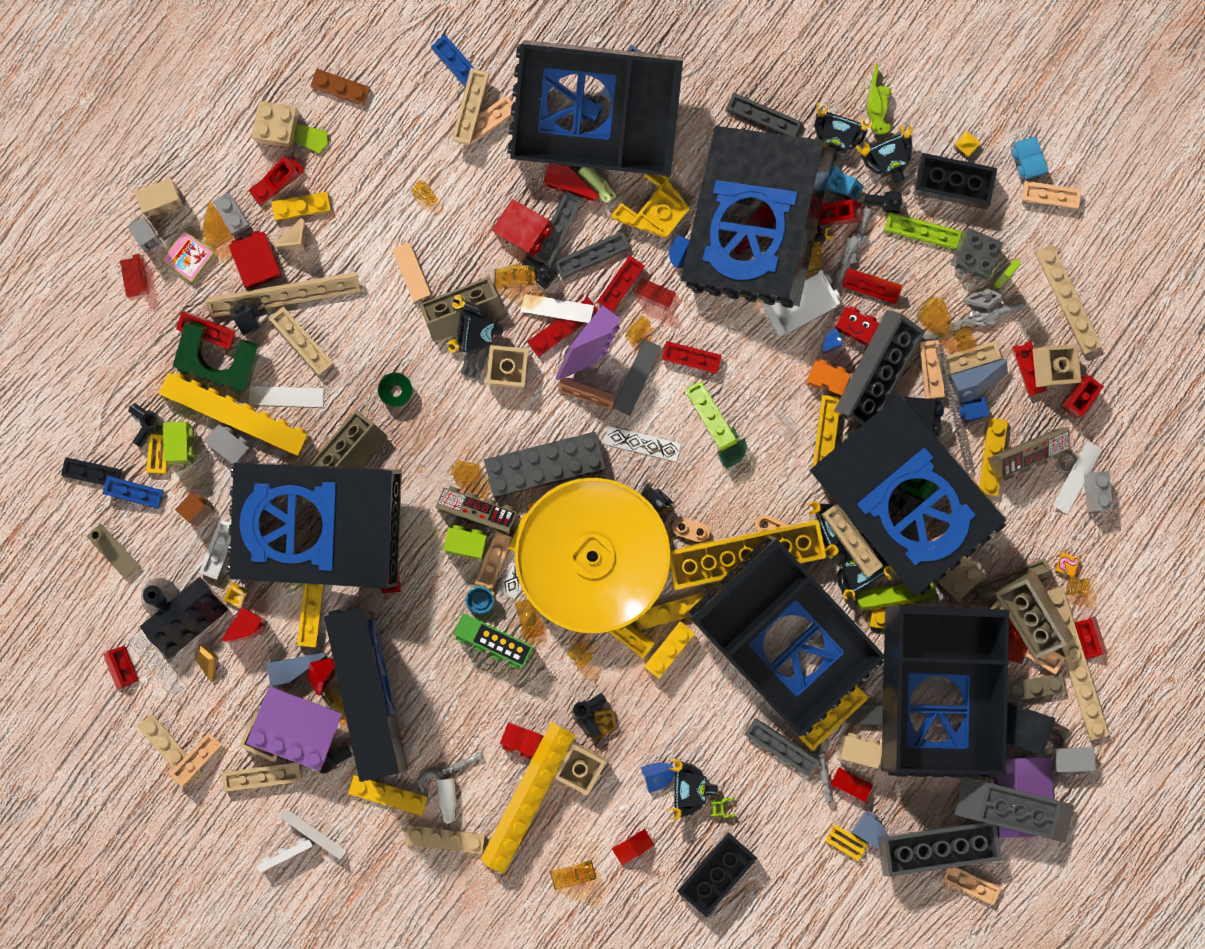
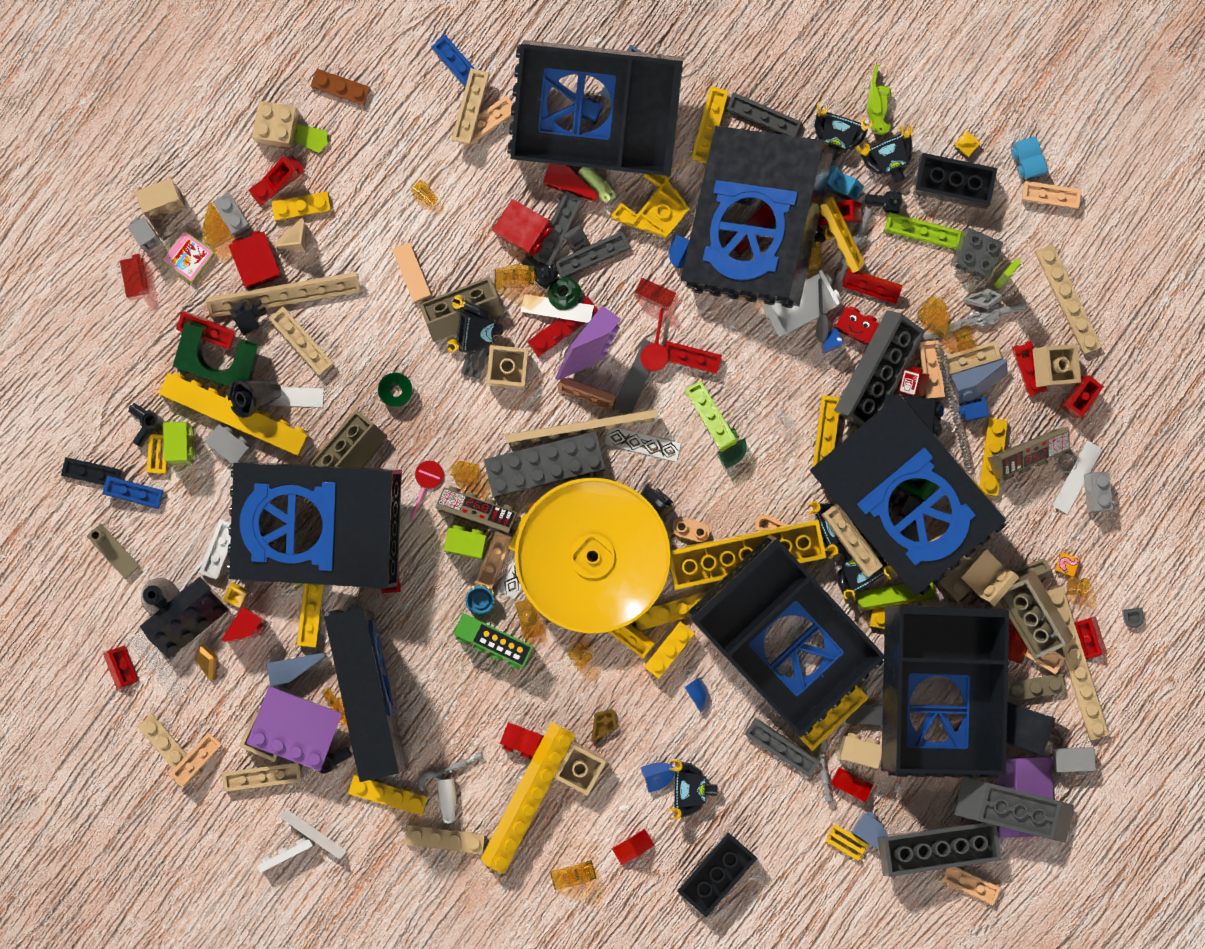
(194, 508): dark orange brick -> none
(252, 395): none -> black cone
(321, 674): red slope -> none
(429, 476): none -> red piece
(568, 301): none -> dark green piece
(575, 238): none -> dark grey tile
(589, 707): black axle -> none
(590, 426): none -> tan plate
(621, 284): red plate -> none
(637, 331): clear yellow cone -> none
(655, 356): none -> red piece
(699, 693): none -> blue brick
(711, 117): none -> yellow plate
(715, 814): lime piece -> none
(822, 323): none -> dark grey piece
(829, 377): orange brick -> none
(842, 234): none -> yellow plate
(914, 382): none -> red brick
(988, 578): none -> tan bracket
(1133, 617): none -> dark grey tile

